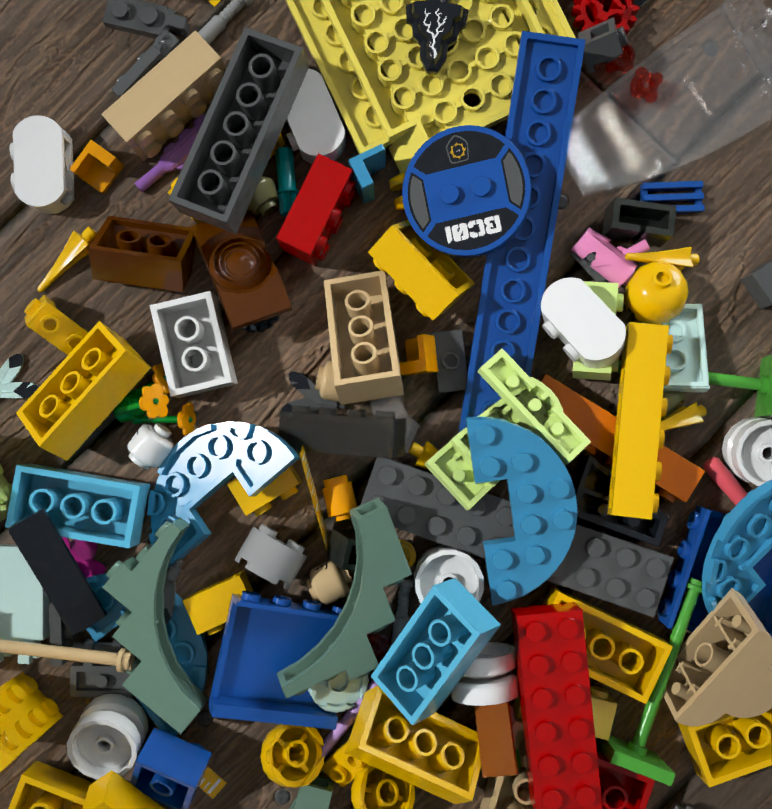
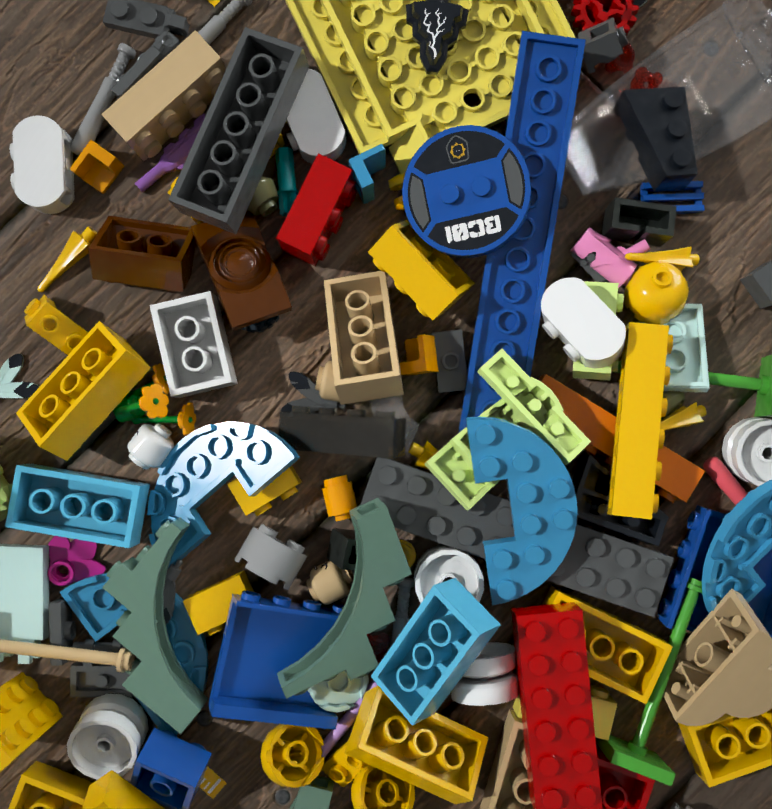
(57, 571): black slope -> none
(93, 120): none -> light grey piece
(314, 496): yellow sticker -> none
(497, 740): dark orange piece -> none
(661, 133): none -> black wedge

